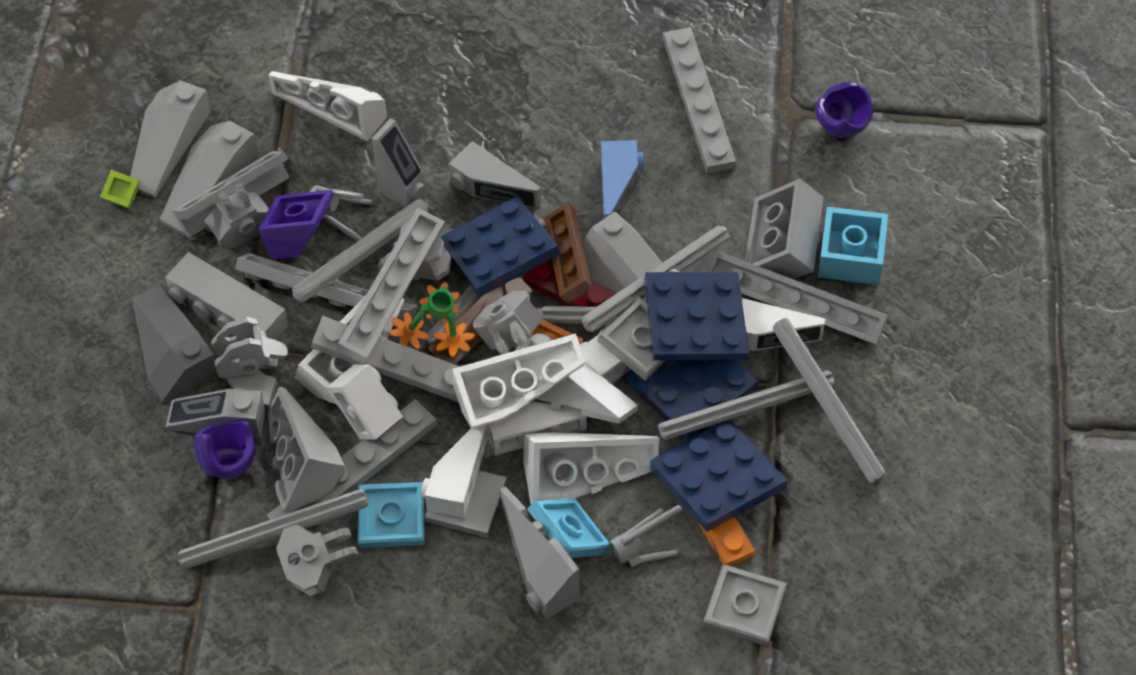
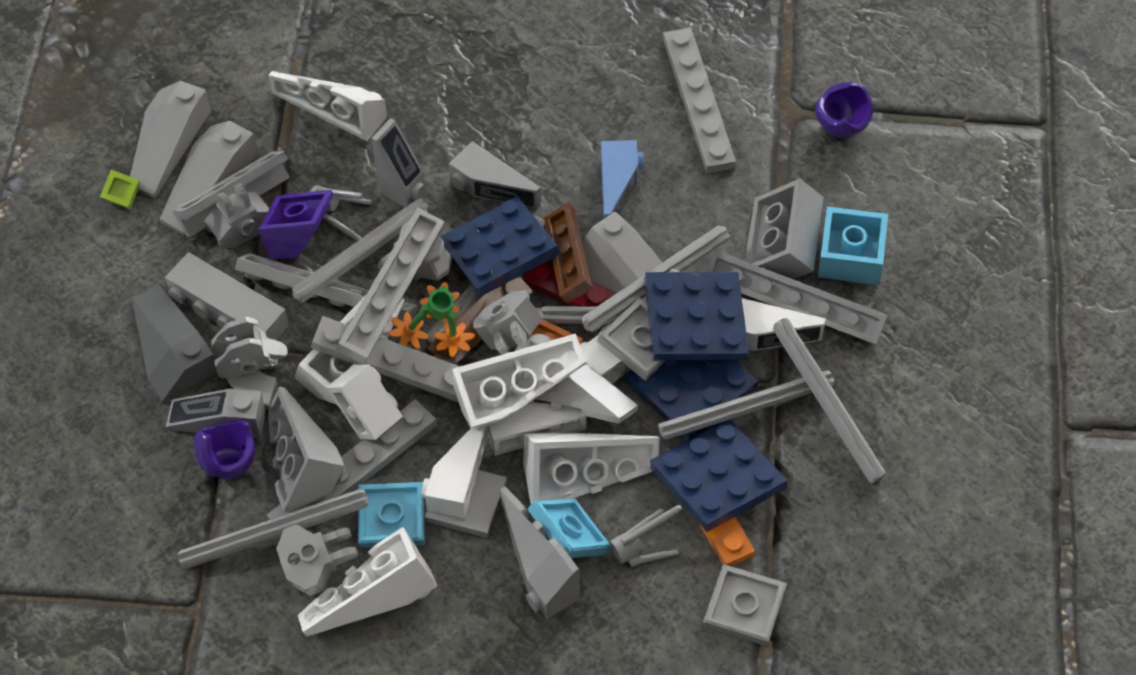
(386, 581): none -> white wedge

